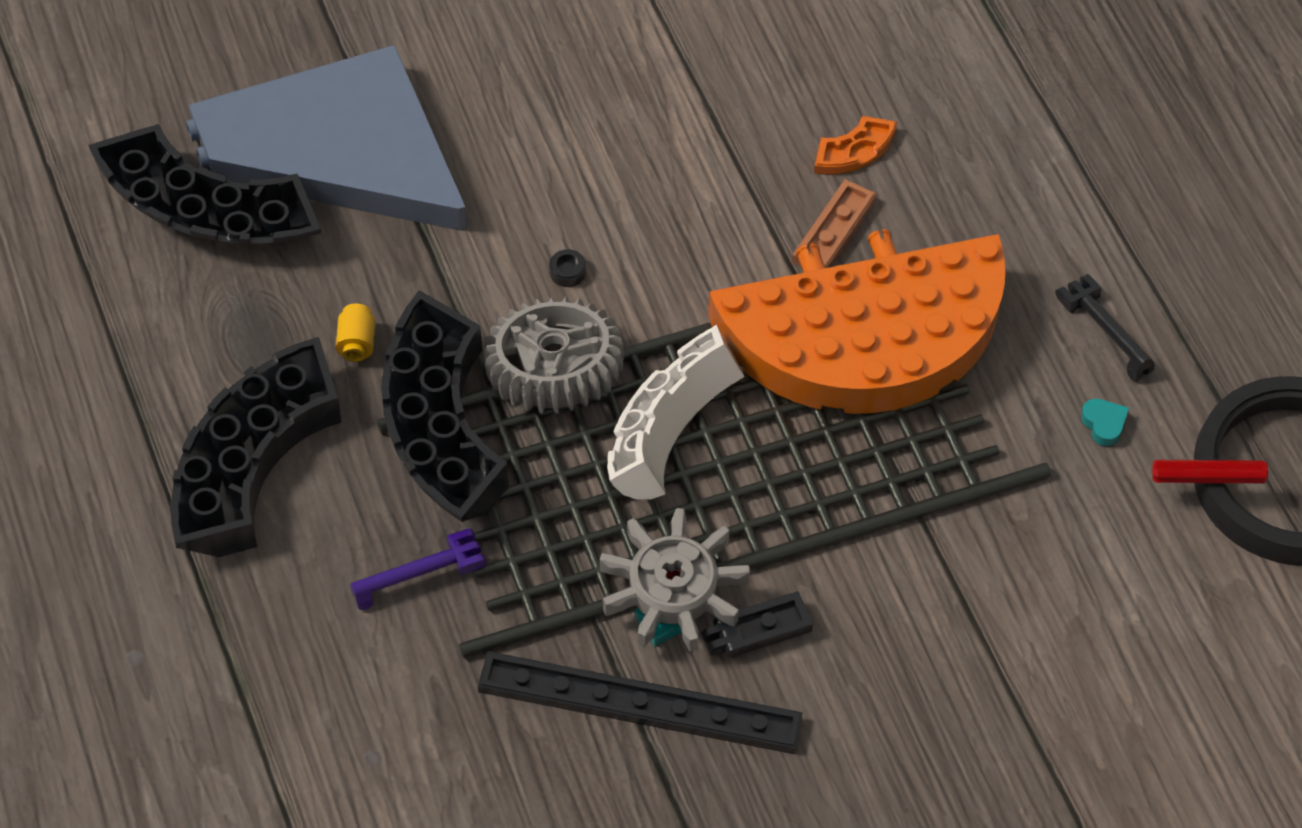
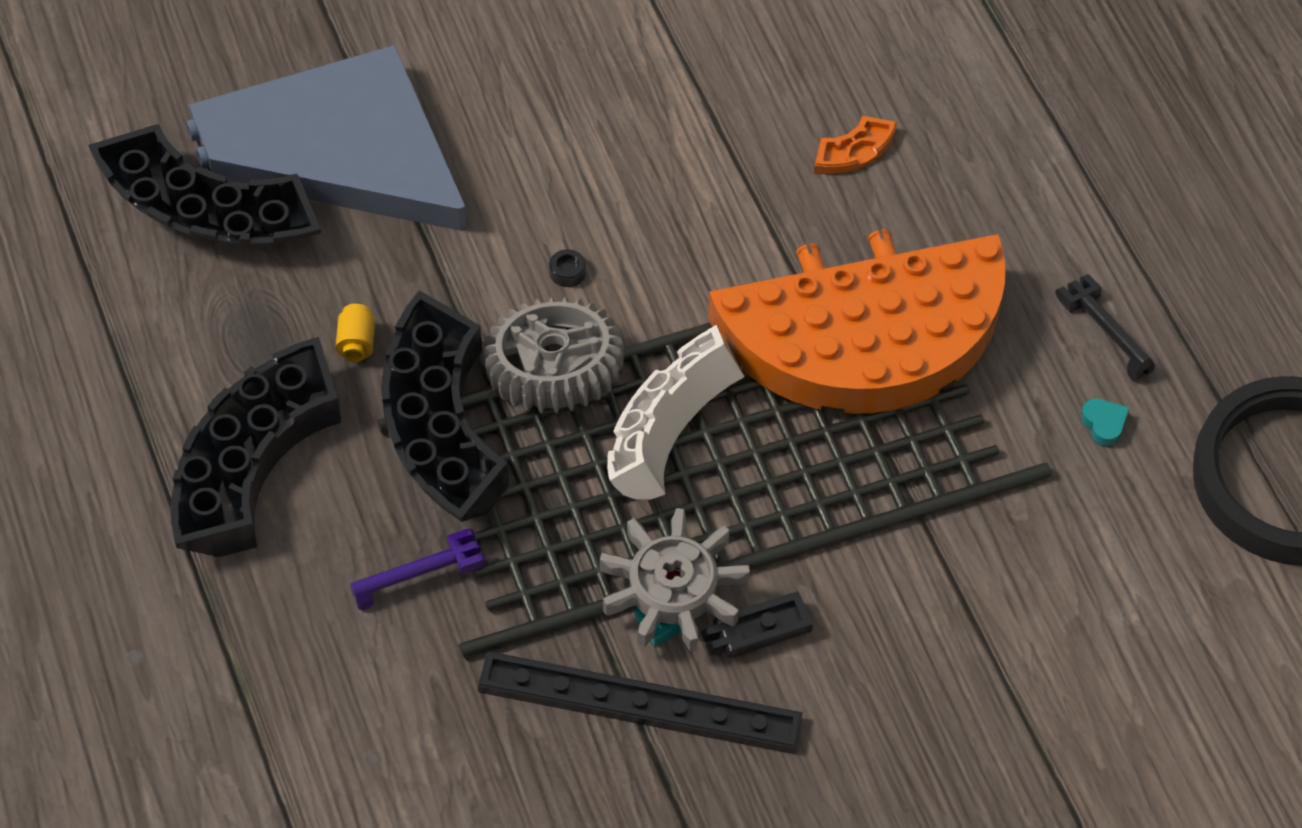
(838, 221): nougat tile -> none
(1209, 471): red axle -> none

